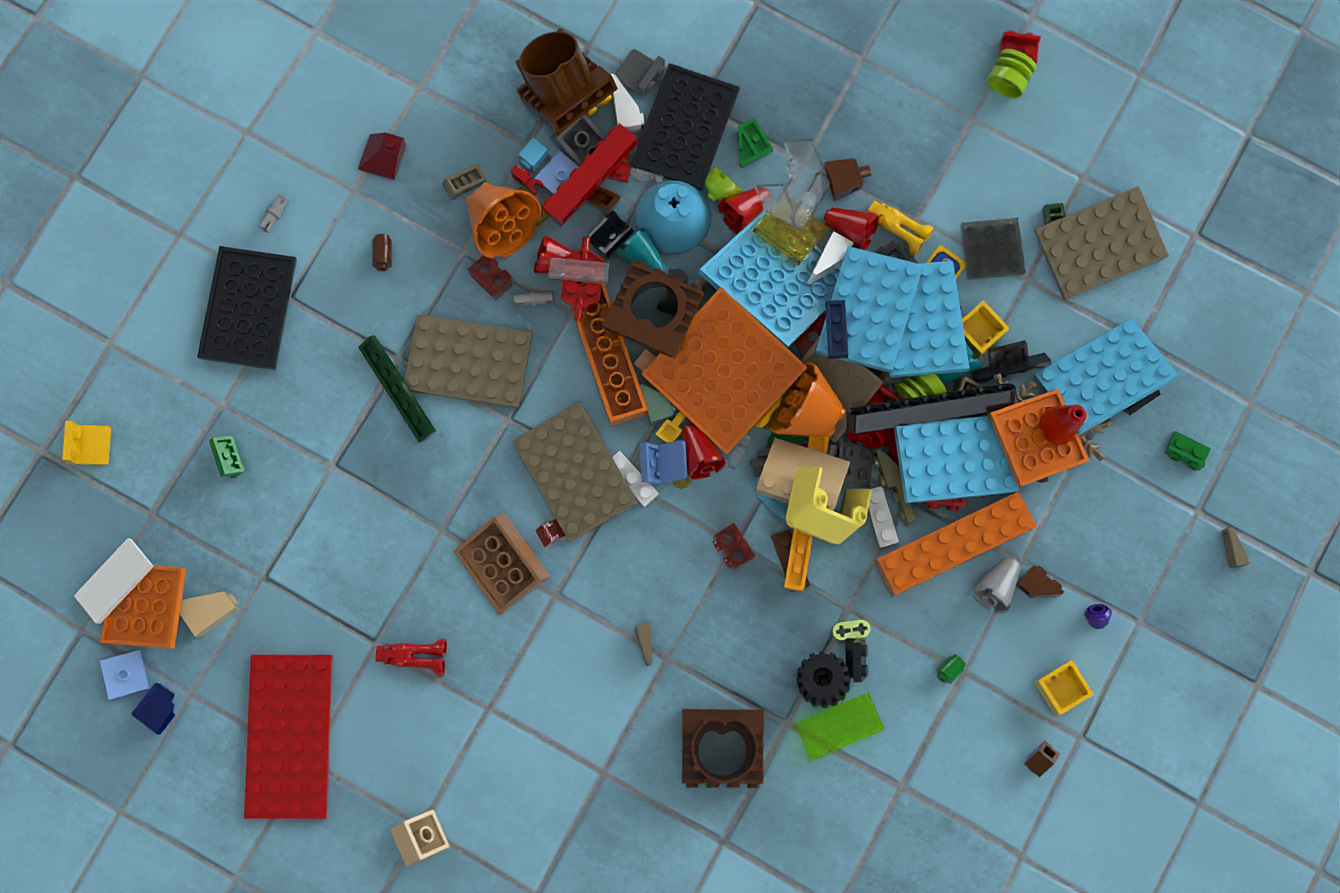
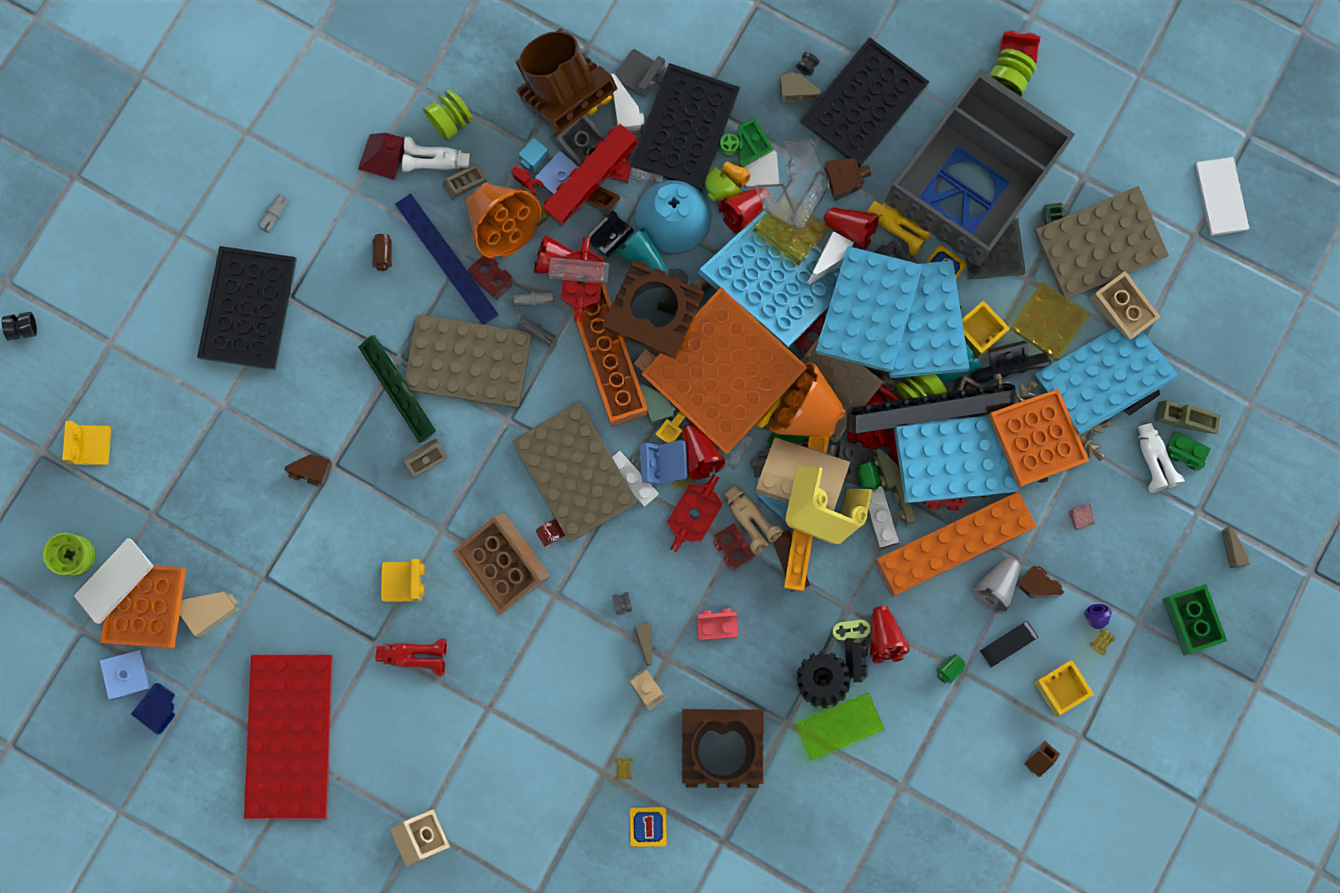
(15, 326): none -> black wheel
(60, 548): none -> lime wheel
(226, 456): green bracket -> none
(312, 468): none -> reddish brown slope
(402, 581): none -> yellow bracket
(424, 458): none -> dark tan slope
(443, 159): none -> white piece
(446, 259): none -> clear blue tile
(451, 112): none -> lime wheel
(535, 331): none -> dark grey pin
(622, 602): none -> dark grey wheel
(623, 768): none -> clear yellow bush
(646, 689): none -> tan torso
(648, 827): none -> sticker
(702, 499): none -> red plate
(717, 625): none -> coral bracket
(729, 140): none -> bright green wheel
(737, 174): none -> light orange cone
(744, 510): none -> tan piece
(764, 170): none -> white sticker
(797, 88): none -> dark tan slope
(807, 63): none -> pearl dark grey wheel
(836, 329): dark blue plate -> none
(864, 102): none -> black plate
(868, 476): none -> green brick
(886, 637): none -> red cone
(1003, 137): none -> dark grey panel
(1009, 644): none -> black beam
(1049, 321): none -> clear yellow plate
(1062, 423): red cone -> none
(1082, 516): none -> clear red slope
(1102, 642): none -> clear yellow bush
(1125, 306): none -> tan slope
(1153, 449): none -> white piece
(1187, 417): none -> olive slope
(1194, 619): none -> green brick
(1222, 196): none -> white tile

